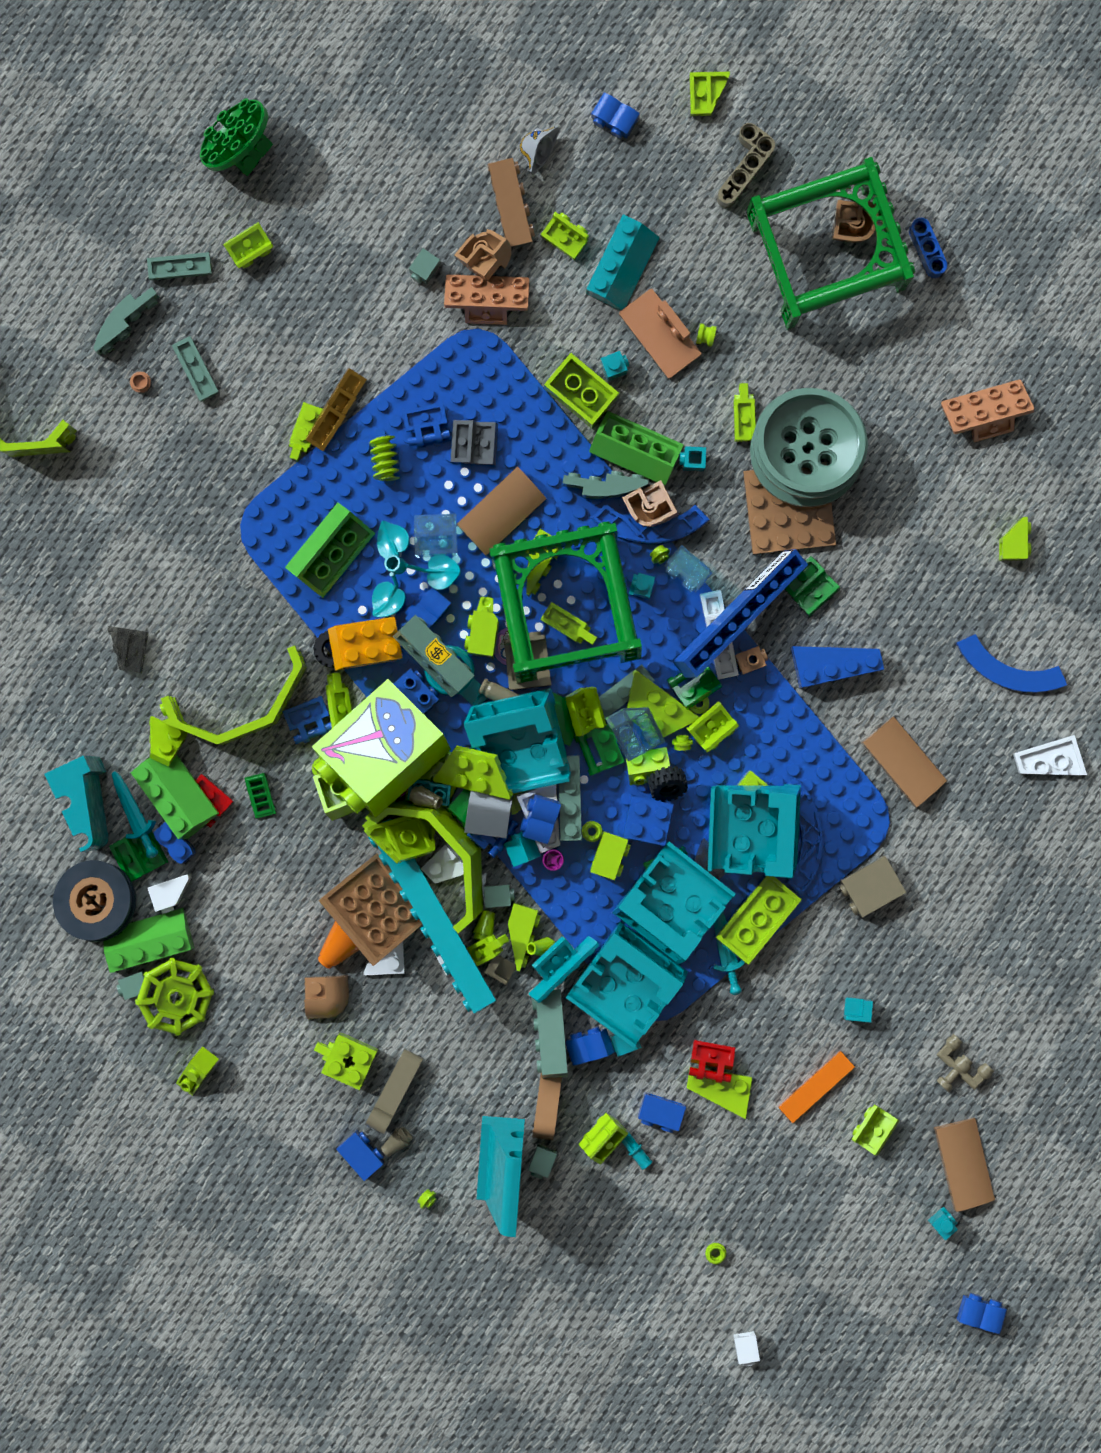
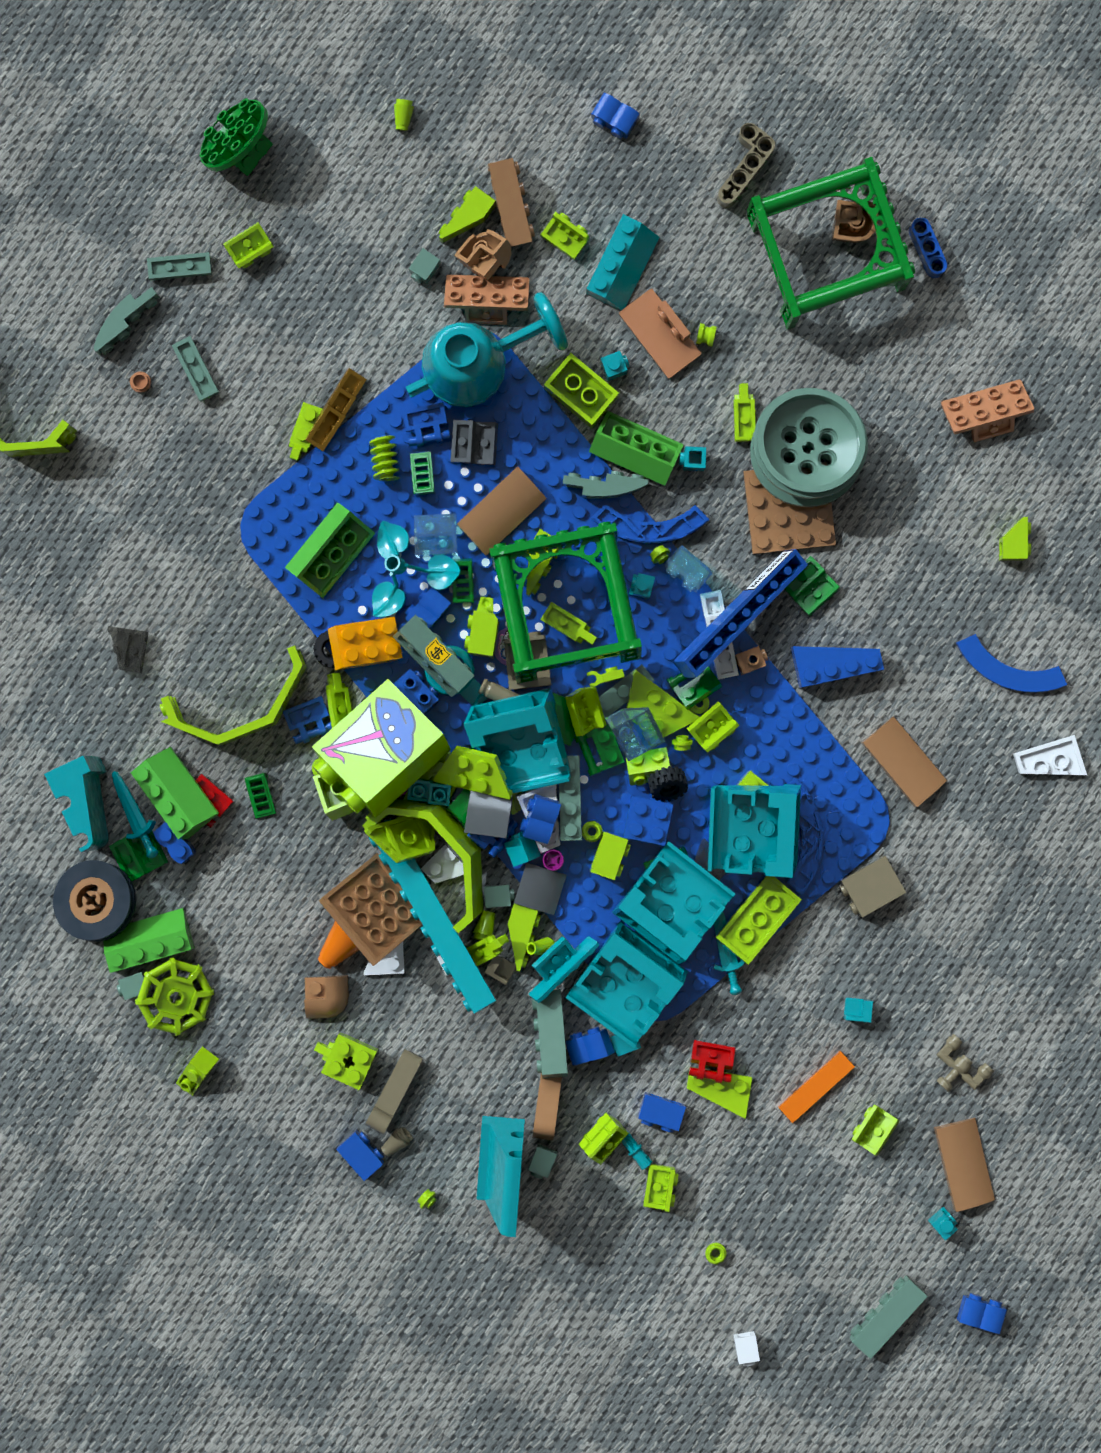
(164, 741): lime wing -> none
(168, 893): white slope -> none
(403, 112): none -> lime cone
(425, 798): dark tan cone -> none
(427, 489): none -> slope
(467, 598): none -> green slope
(468, 363): none -> teal piece
(472, 213): none -> lime slope
(538, 146): light grey hat -> none
(540, 888): none -> dark grey slope
(610, 675): none -> lime plate
(651, 505): medium nougat brick -> none
(660, 1186): none -> lime bracket
(706, 91): lime wing -> none
(888, 1316): none -> sand green brick

